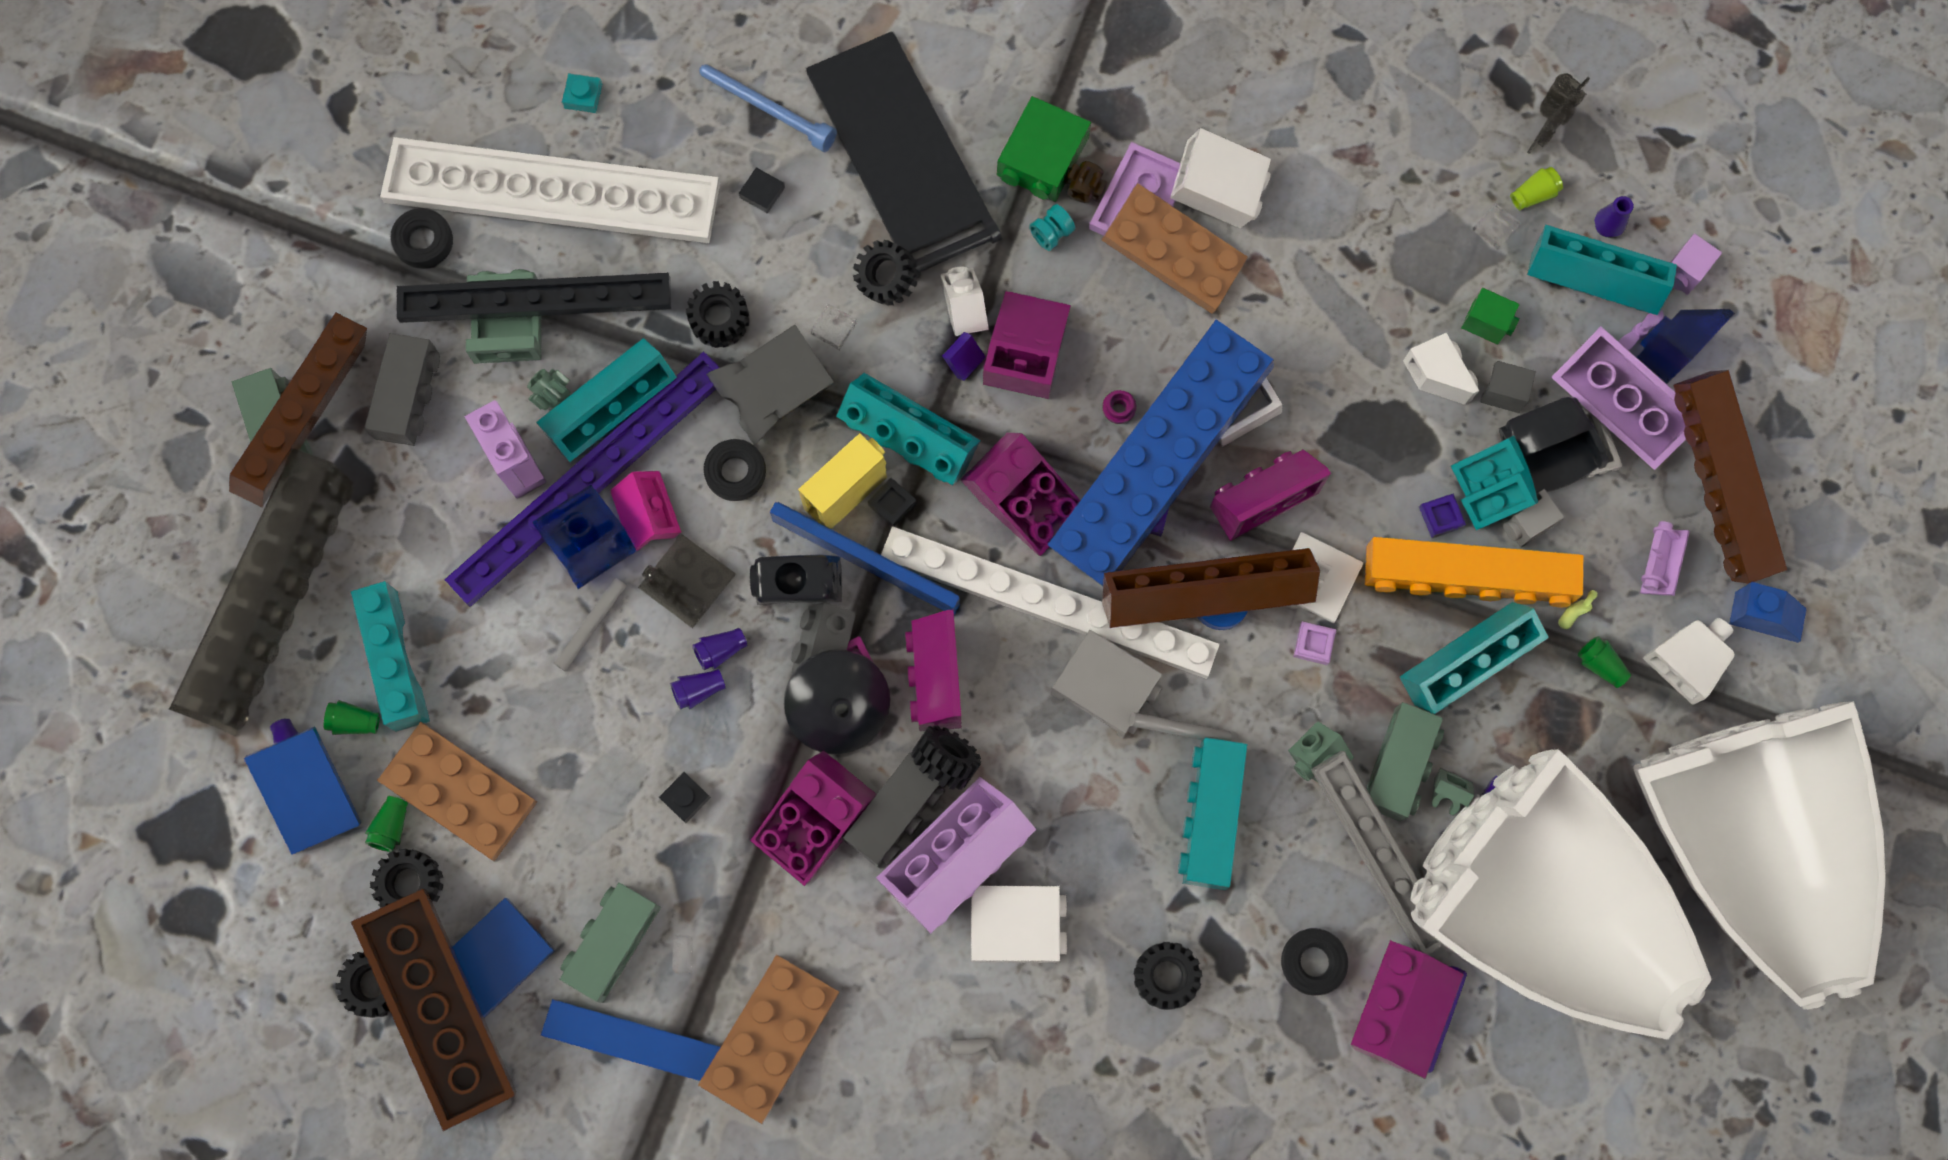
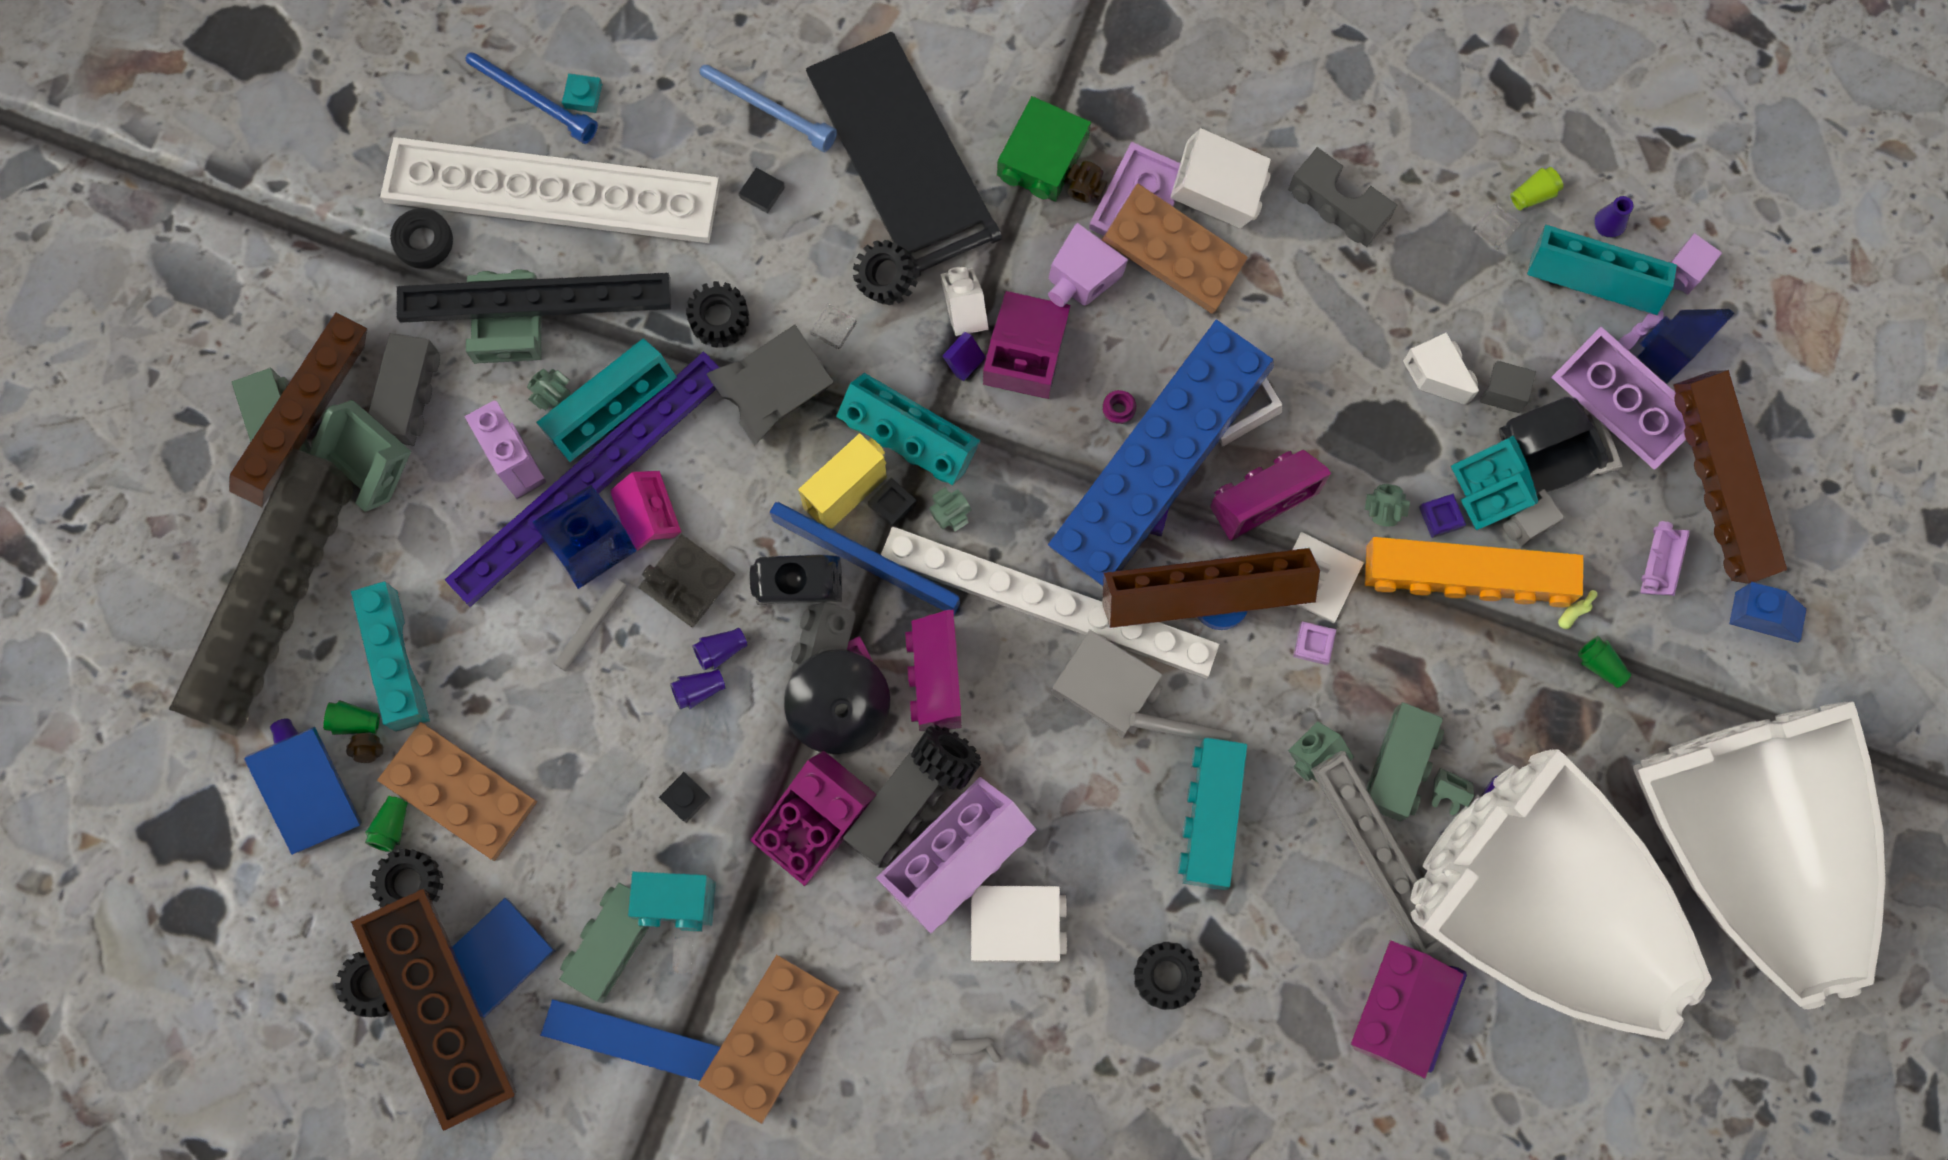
(361, 451): none -> sand green panel
(364, 748): none -> dark brown plate
(581, 126): none -> blue piece
(673, 898): none -> teal brick
(734, 449): black tyre -> none
(950, 509): none -> sand green gear
(1022, 490): magenta slope -> none
(1052, 227): teal wheel -> none
(1084, 268): none -> lavender torso
(1298, 977): black tyre -> none
(1359, 217): none -> dark grey arch
(1387, 505): none -> sand green gear
(1474, 657): teal brick -> none
(1491, 316): green brick -> none
(1559, 106): clear smoke hinge -> none
(1694, 658): white torso -> none

